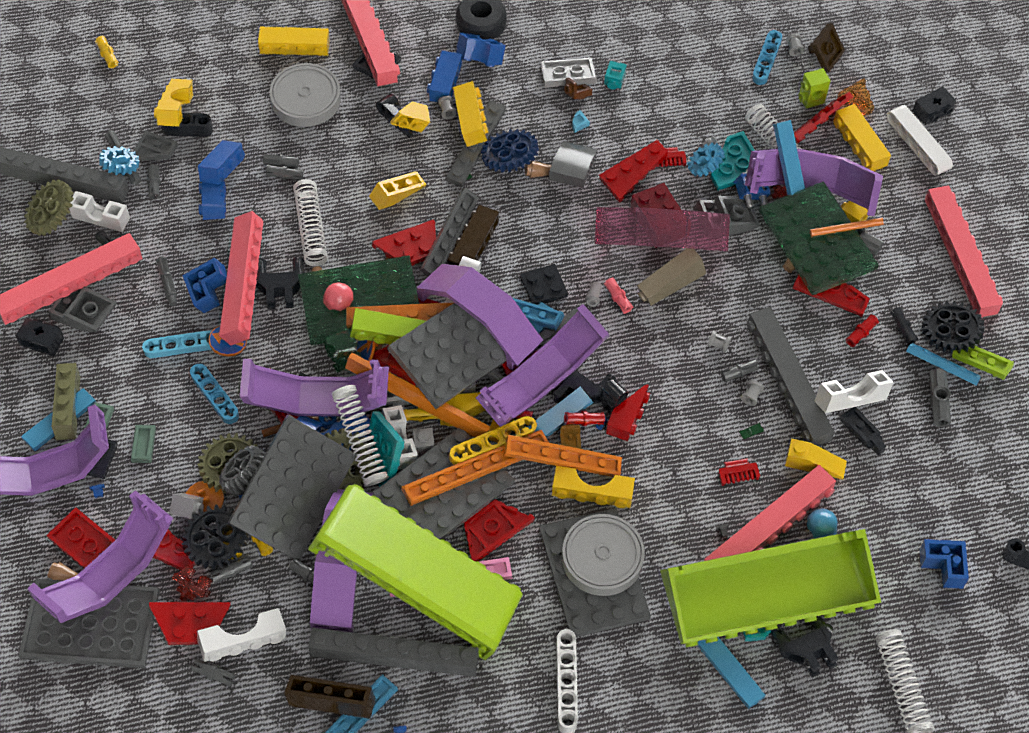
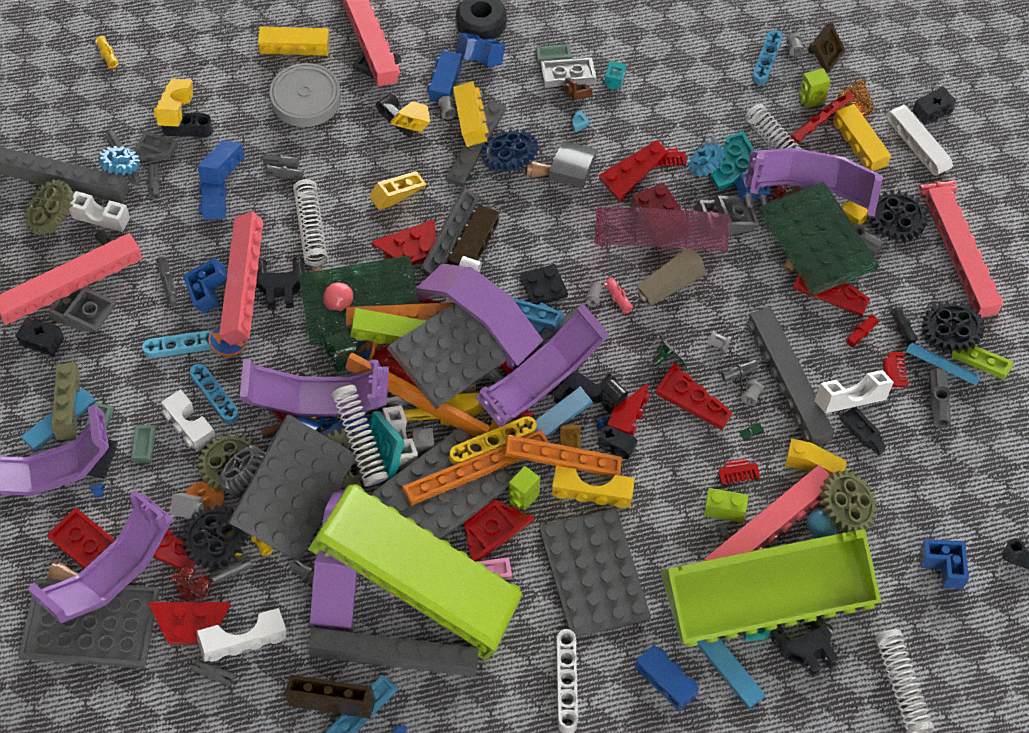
(196, 432): none -> white arch
(524, 488): none -> lime brick
(554, 52): none -> sand green tile
(584, 418): red pin -> none
(603, 554): light grey brick -> none
(619, 443): none -> black piece
(664, 353): none -> dark green shield
(667, 677): none -> blue brick
(685, 393): none -> red wing
(726, 505): none -> lime brick
(789, 157): dark azure tile -> none
(846, 227): orange bar -> none
(848, 501): none -> olive gear
(891, 369): none -> red piece
(911, 220): none -> black gear
(936, 184): none -> coral pin

